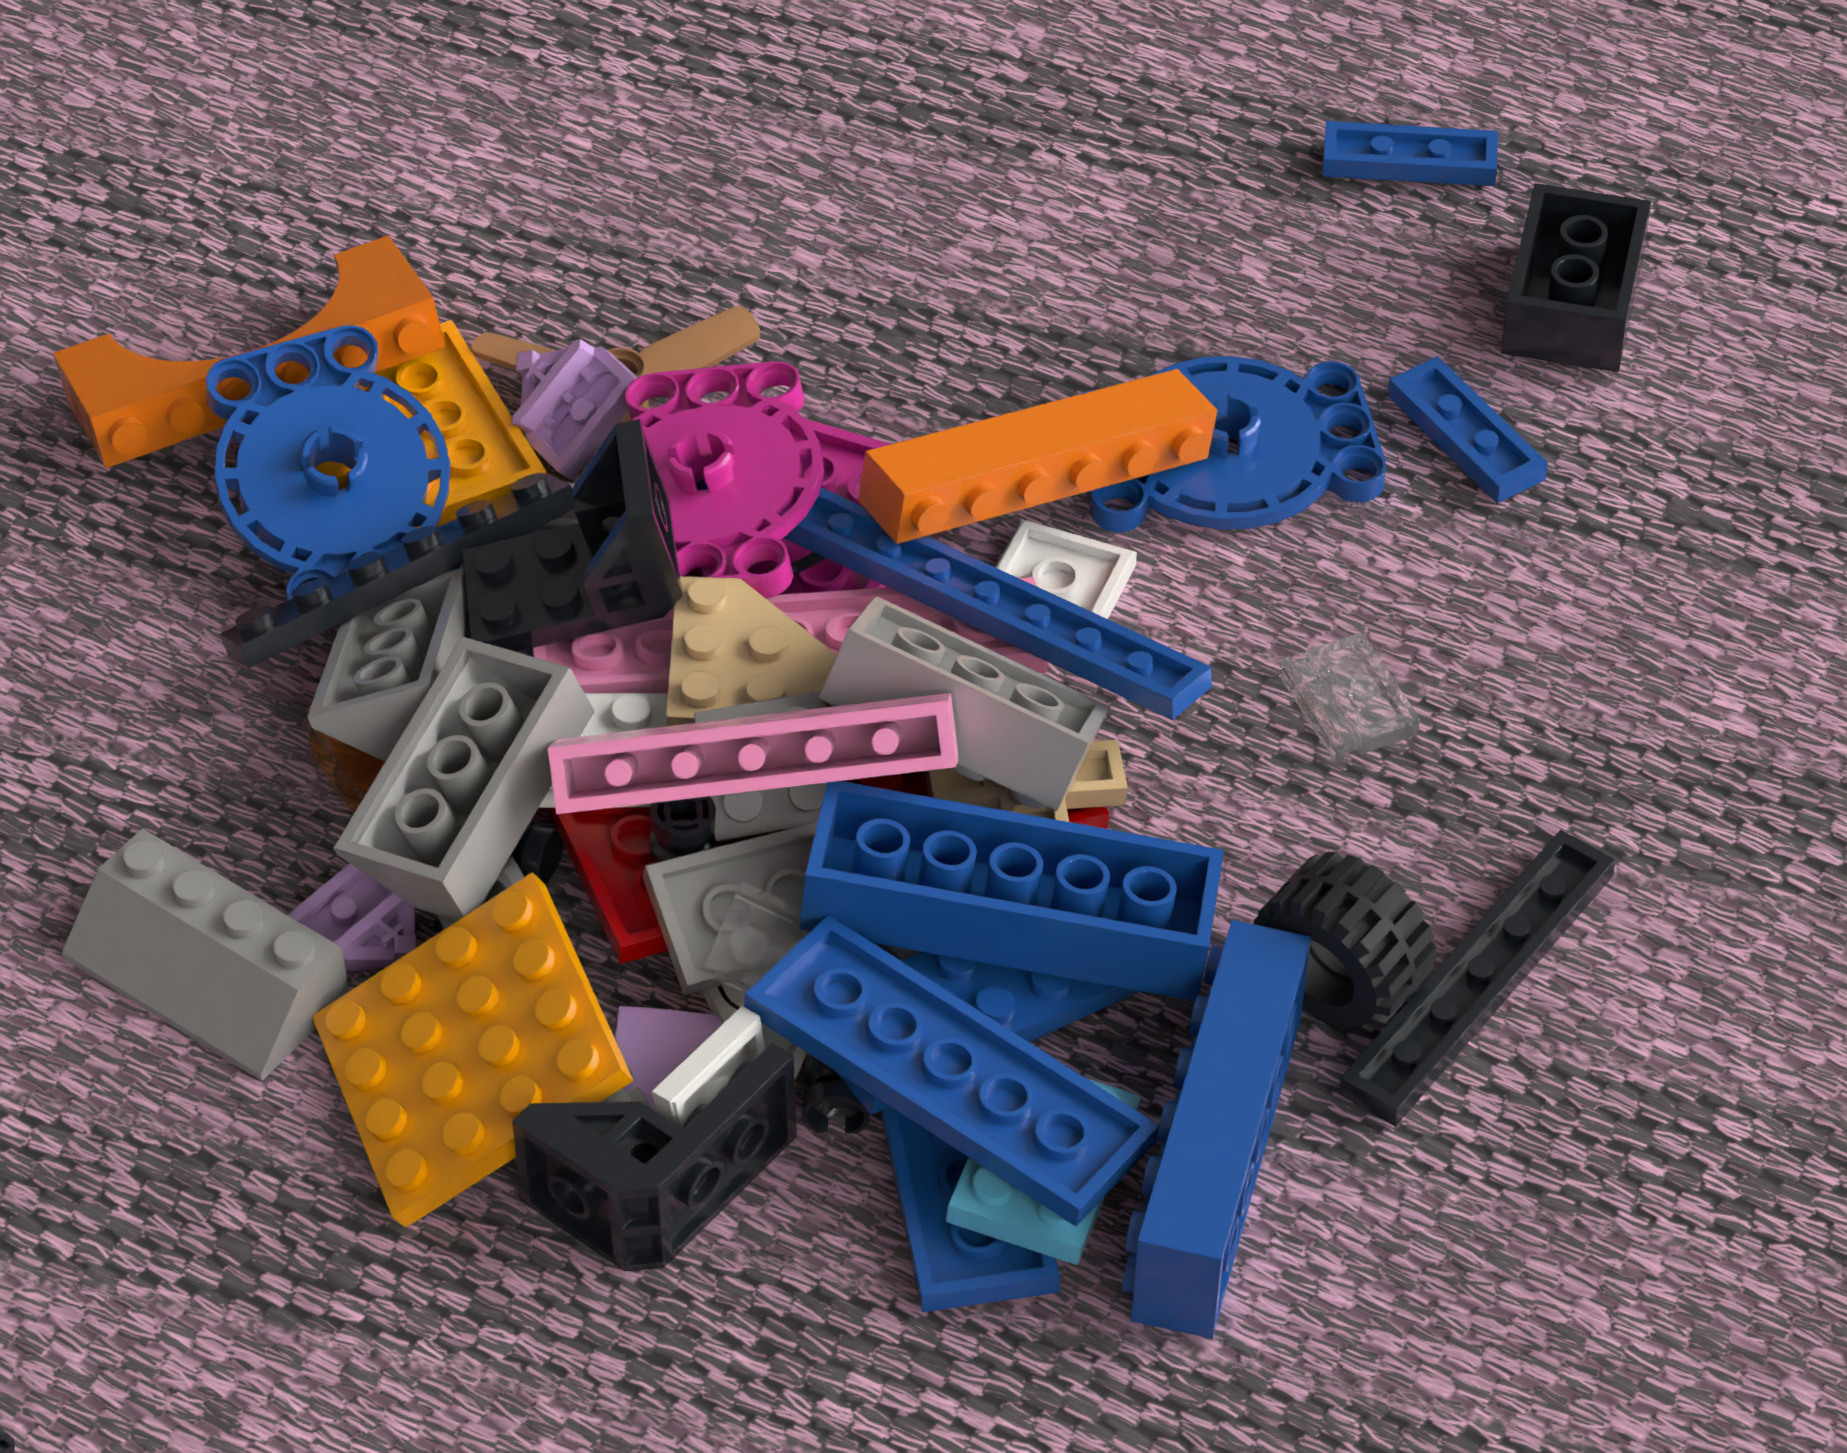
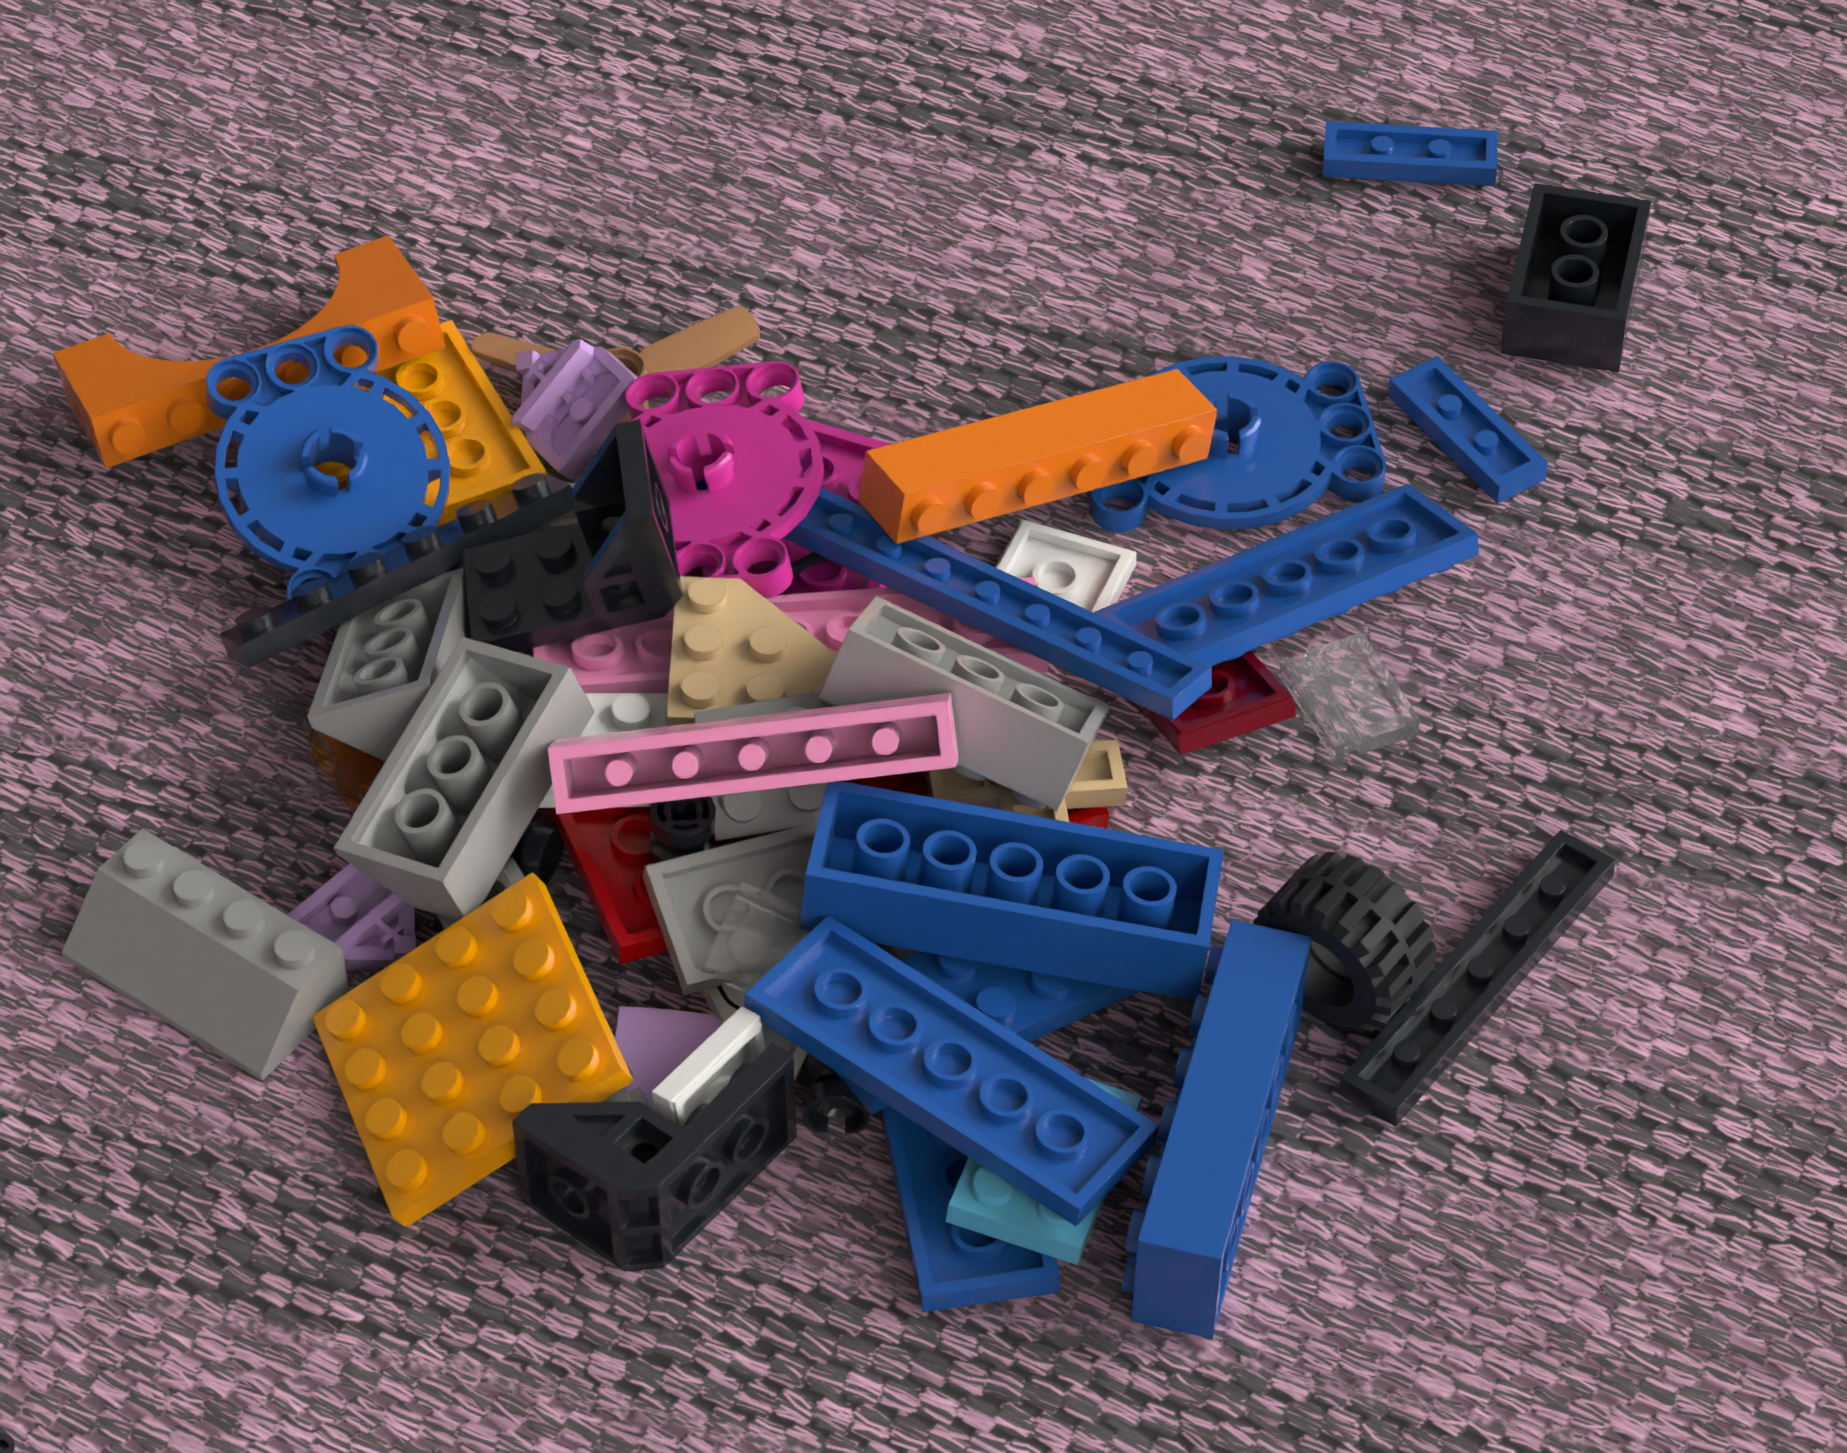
(1240, 701): none -> dark red plate
(1299, 577): none -> blue plate

